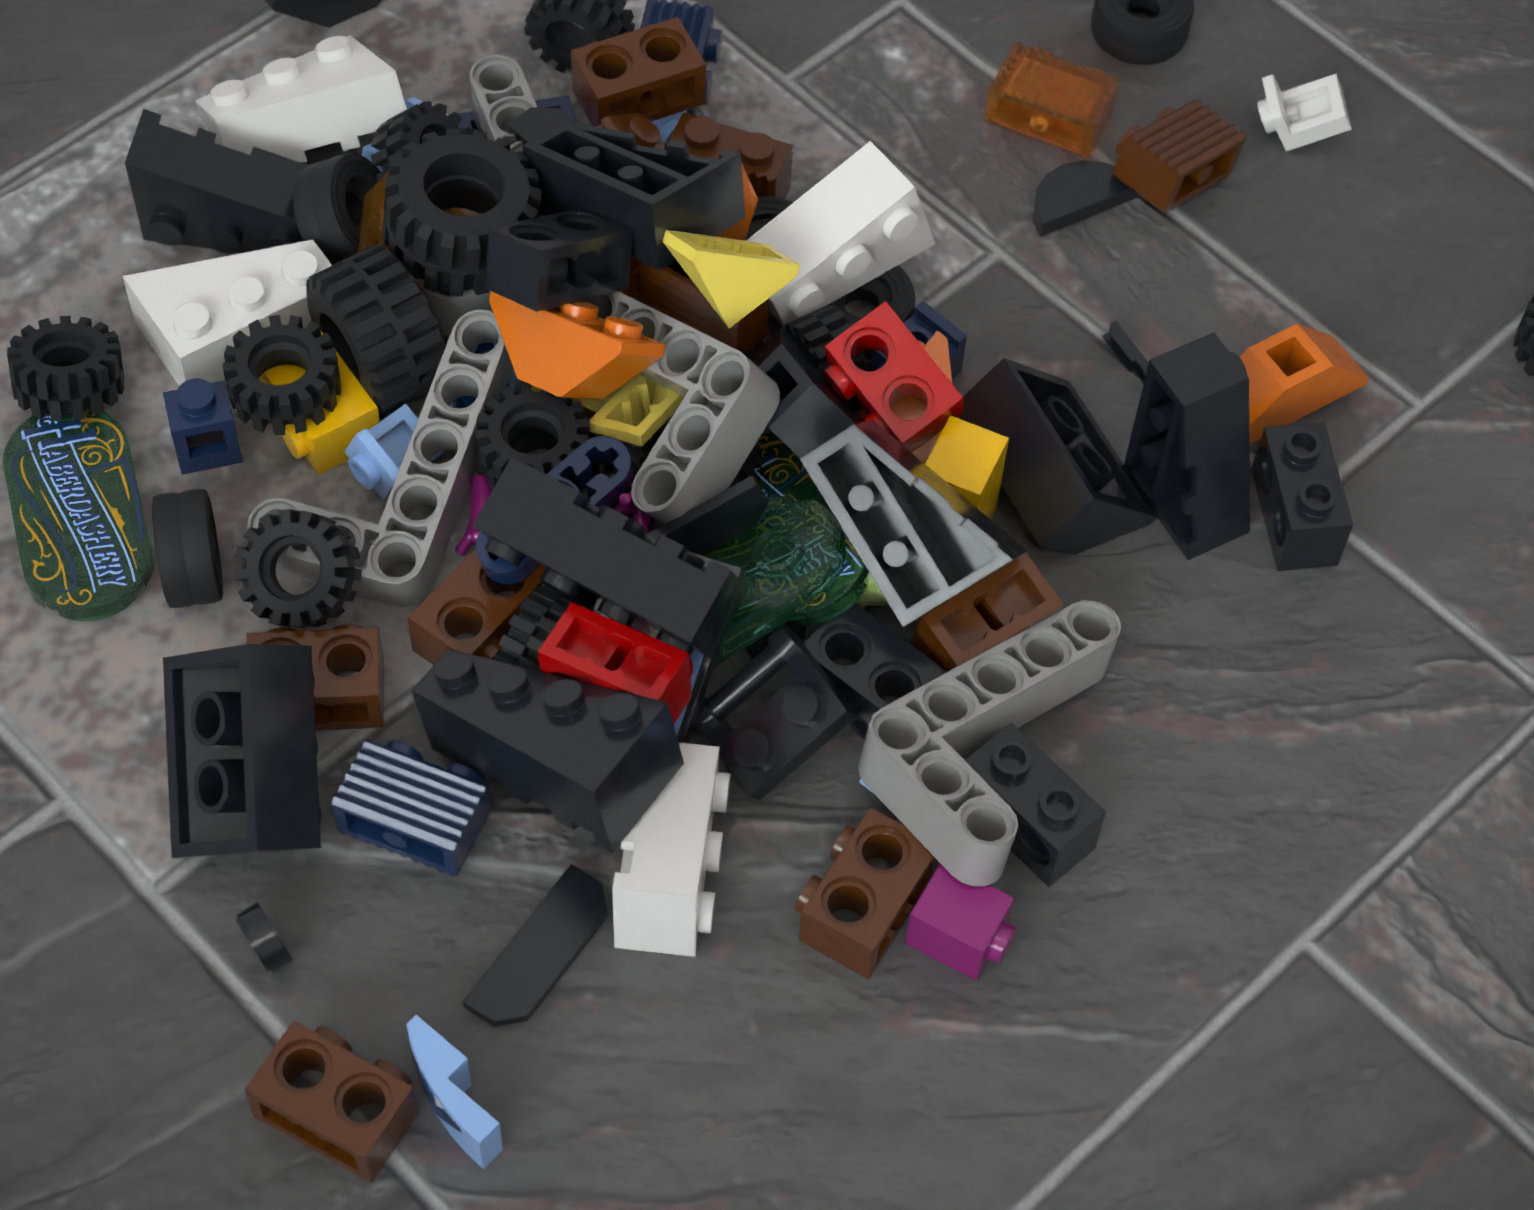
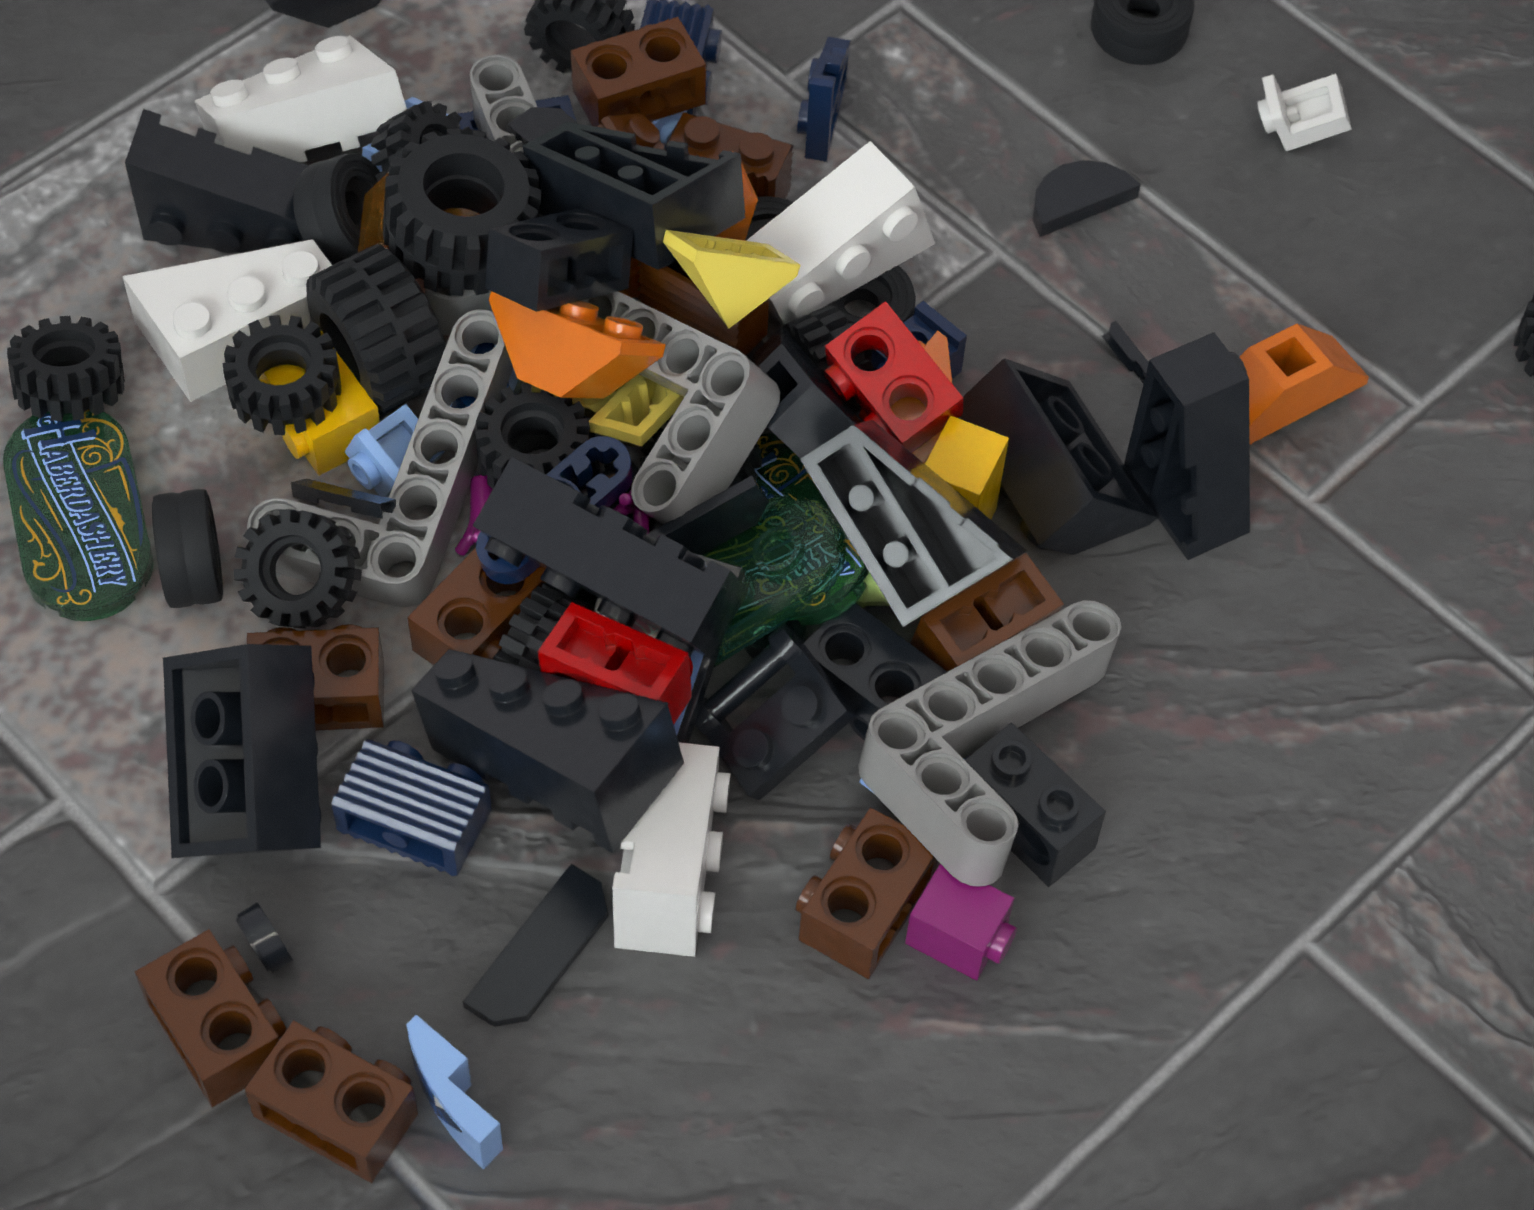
(200, 409): dark blue brick -> none
(202, 1021): none -> reddish brown brick
(359, 501): none -> black piece
(826, 89): none -> dark blue wing
(1052, 99): clear orange brick -> none
(1178, 155): reddish brown brick -> none
(1301, 496): black brick -> none

